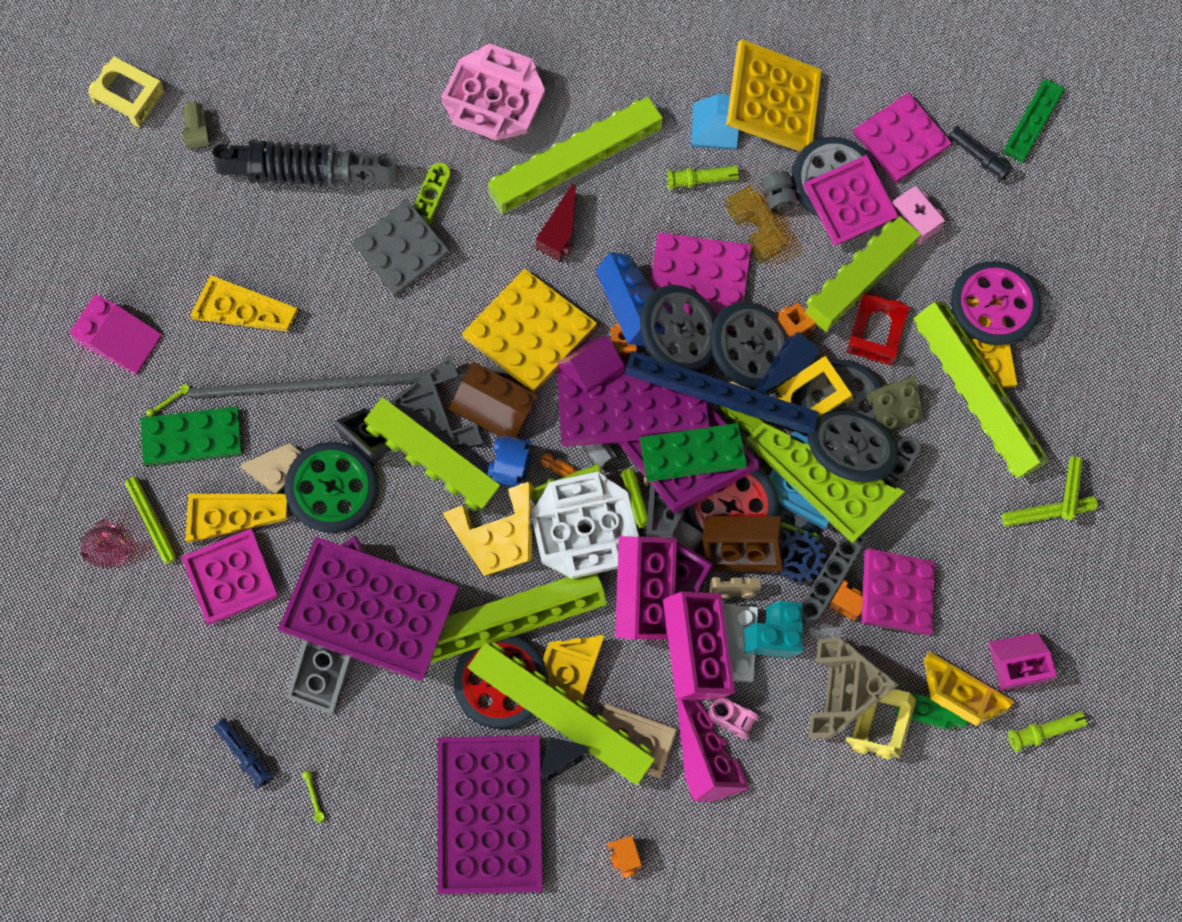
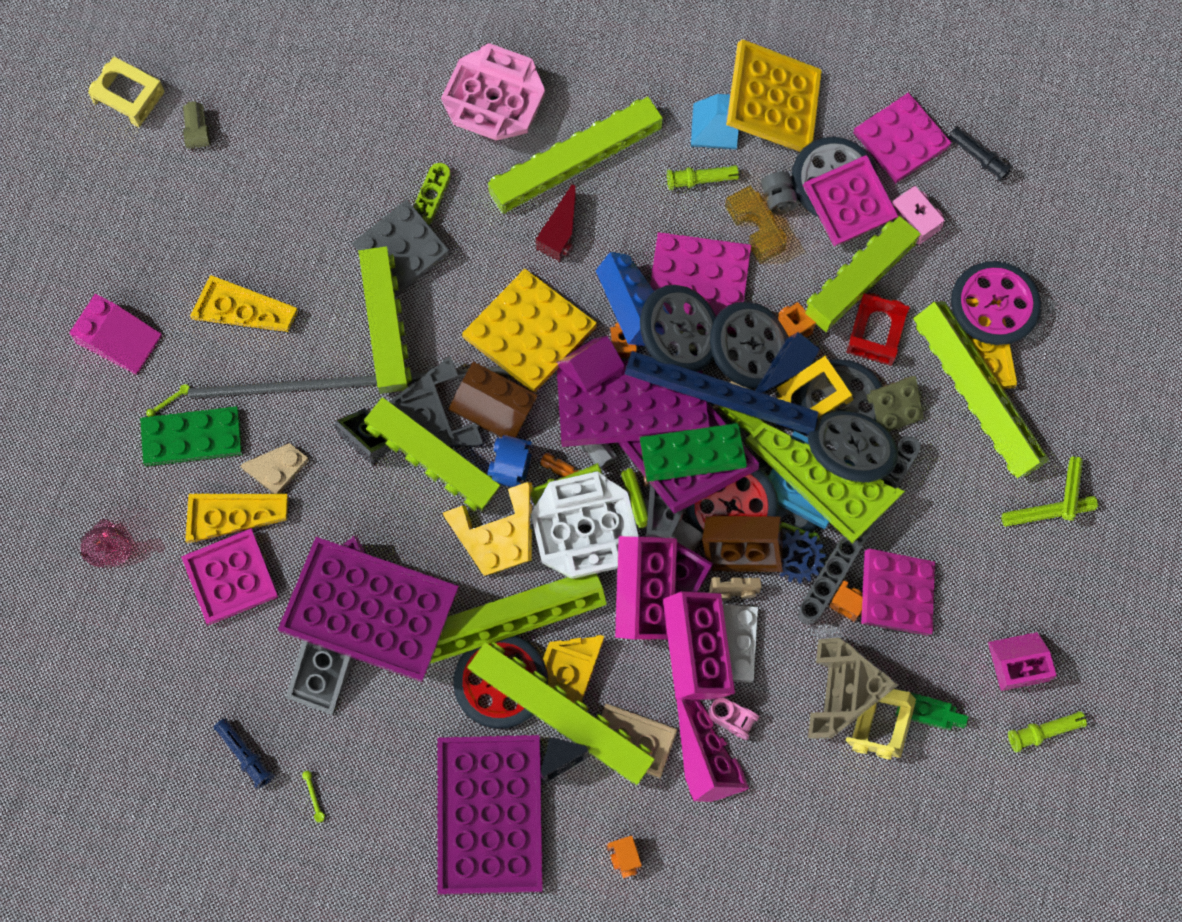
(150, 520): lime axle -> none
(303, 164): black piece -> none
(332, 519): wedge -> none
(383, 320): none -> lime brick
(780, 634): teal brick -> none
(962, 692): yellow wing -> none
(1033, 120): green tile -> none

